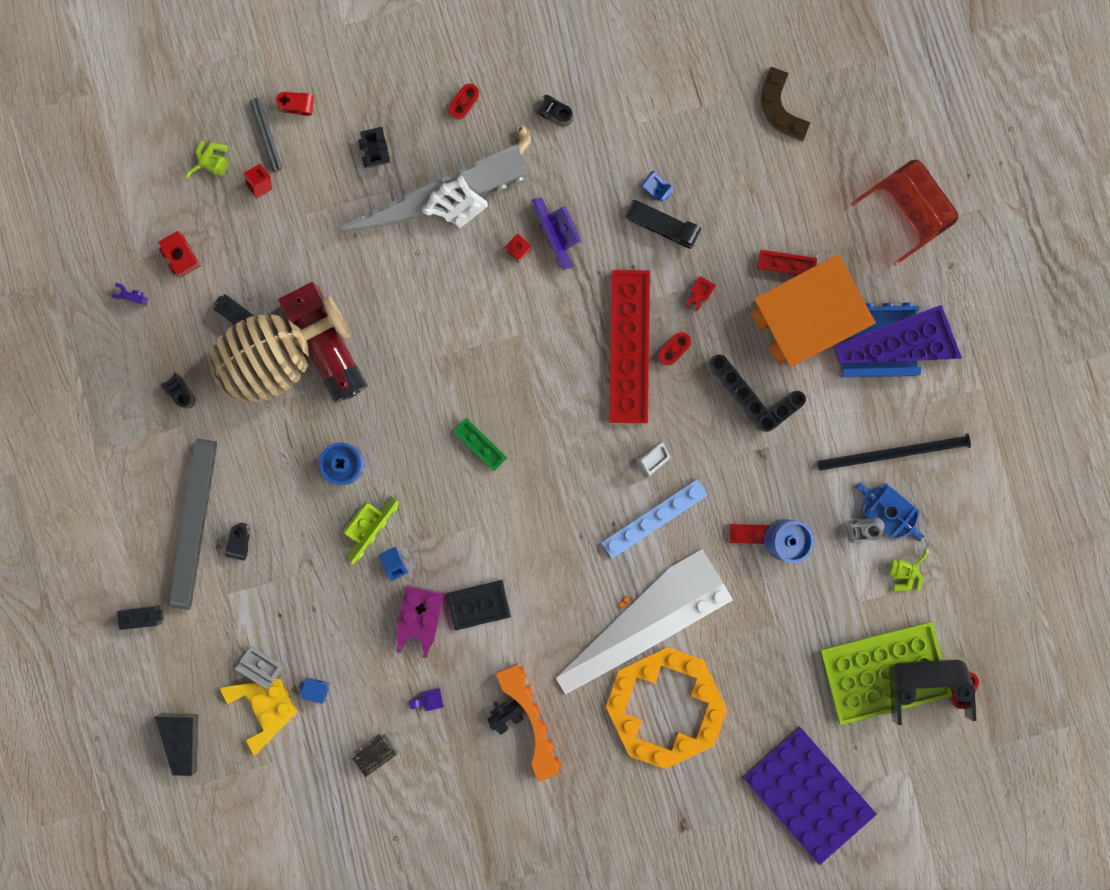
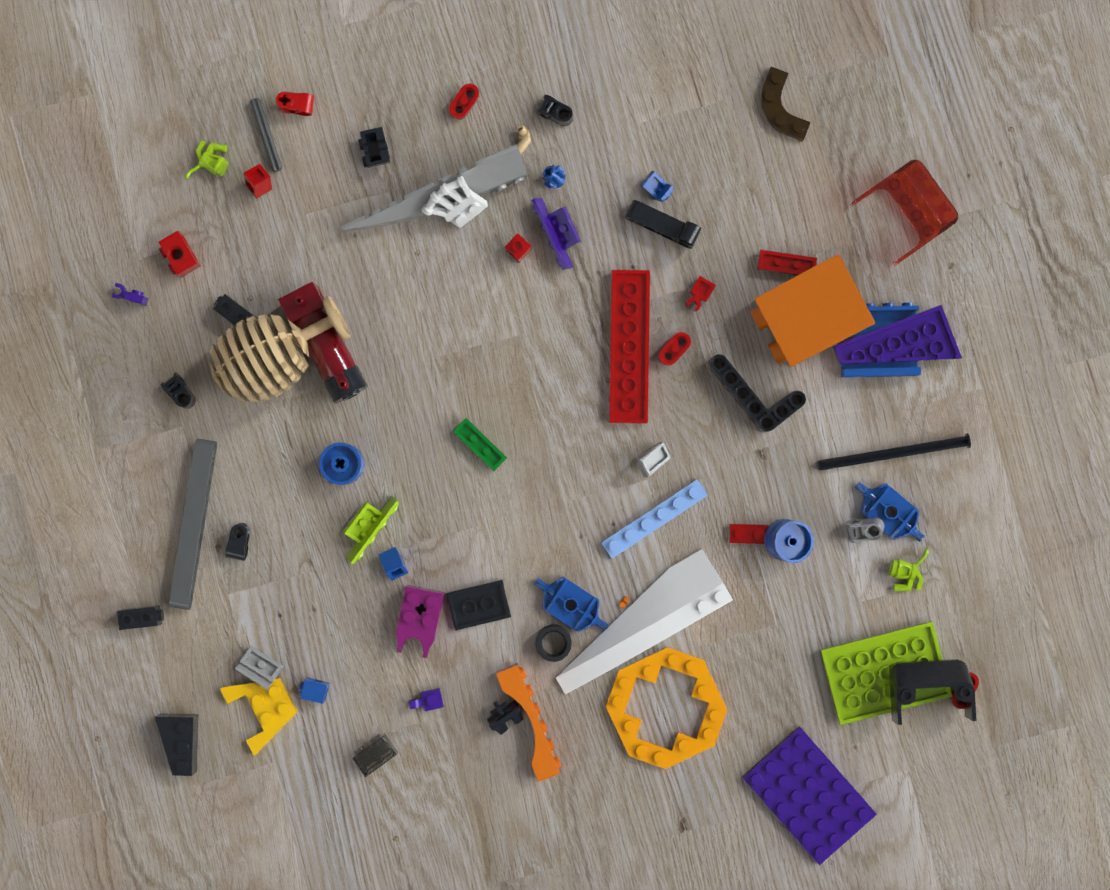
(553, 176): none -> blue gear
(553, 657): none -> black tyre
(555, 599): none -> blue plate

